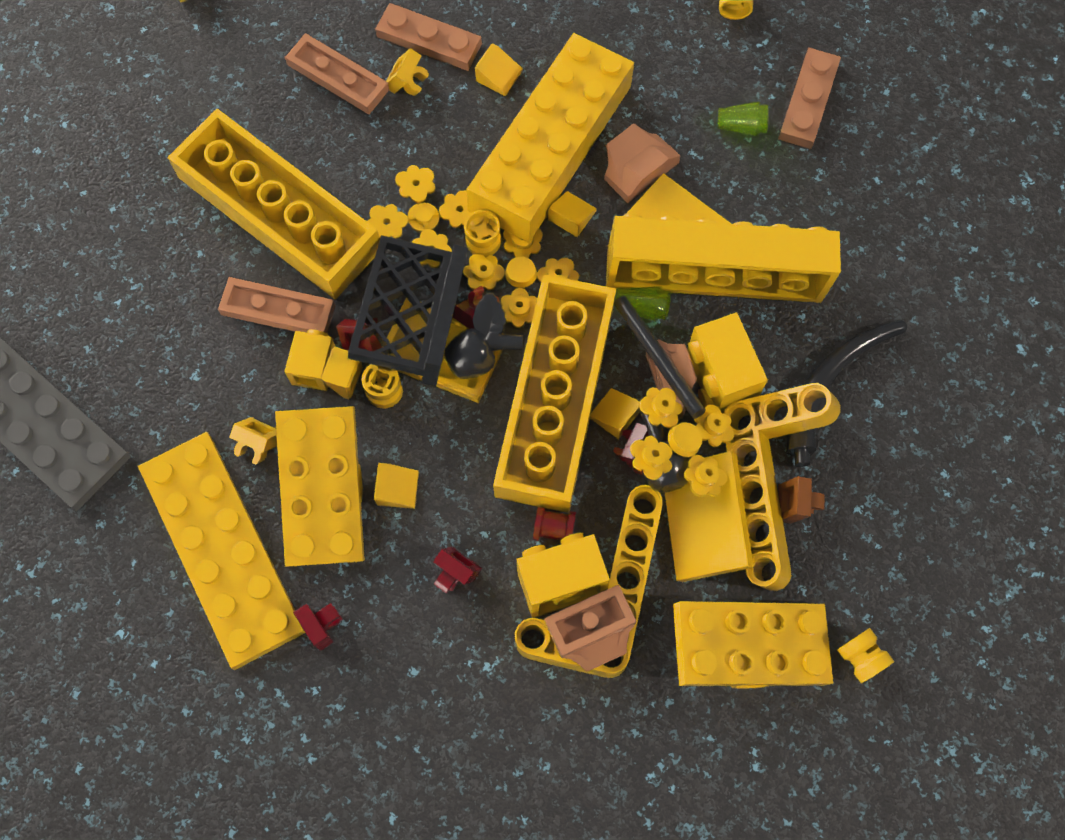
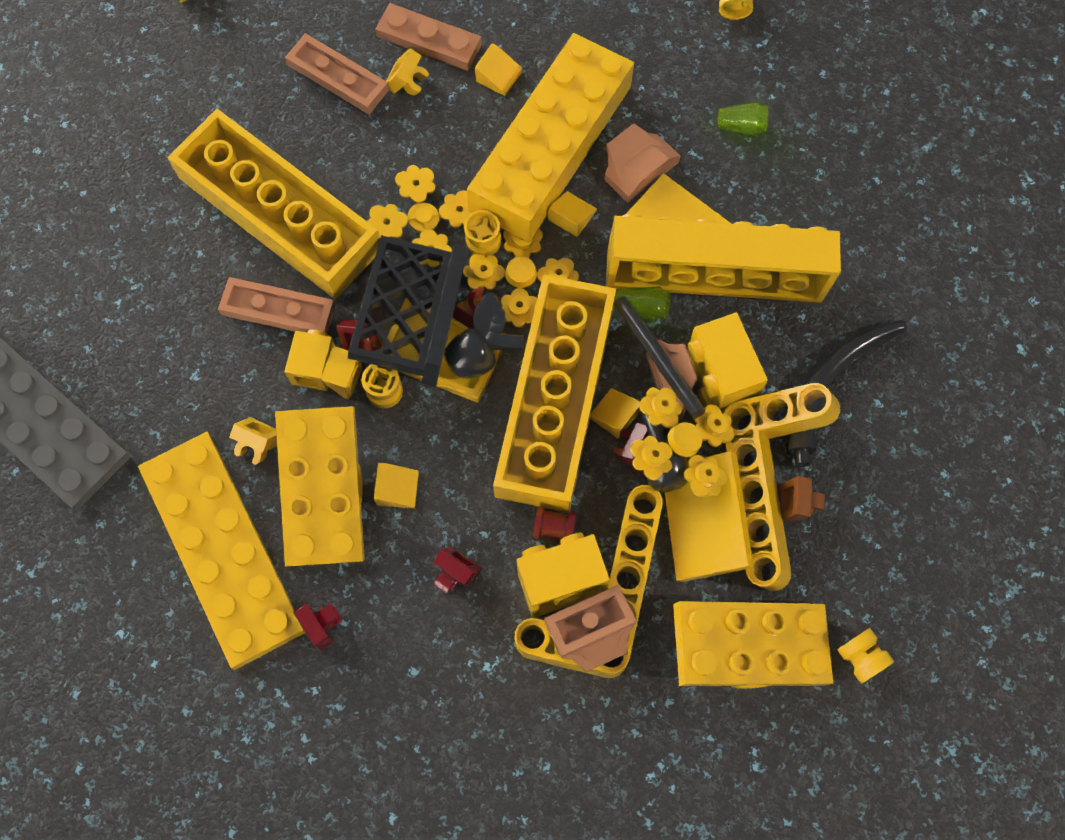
(809, 98): nougat plate -> none

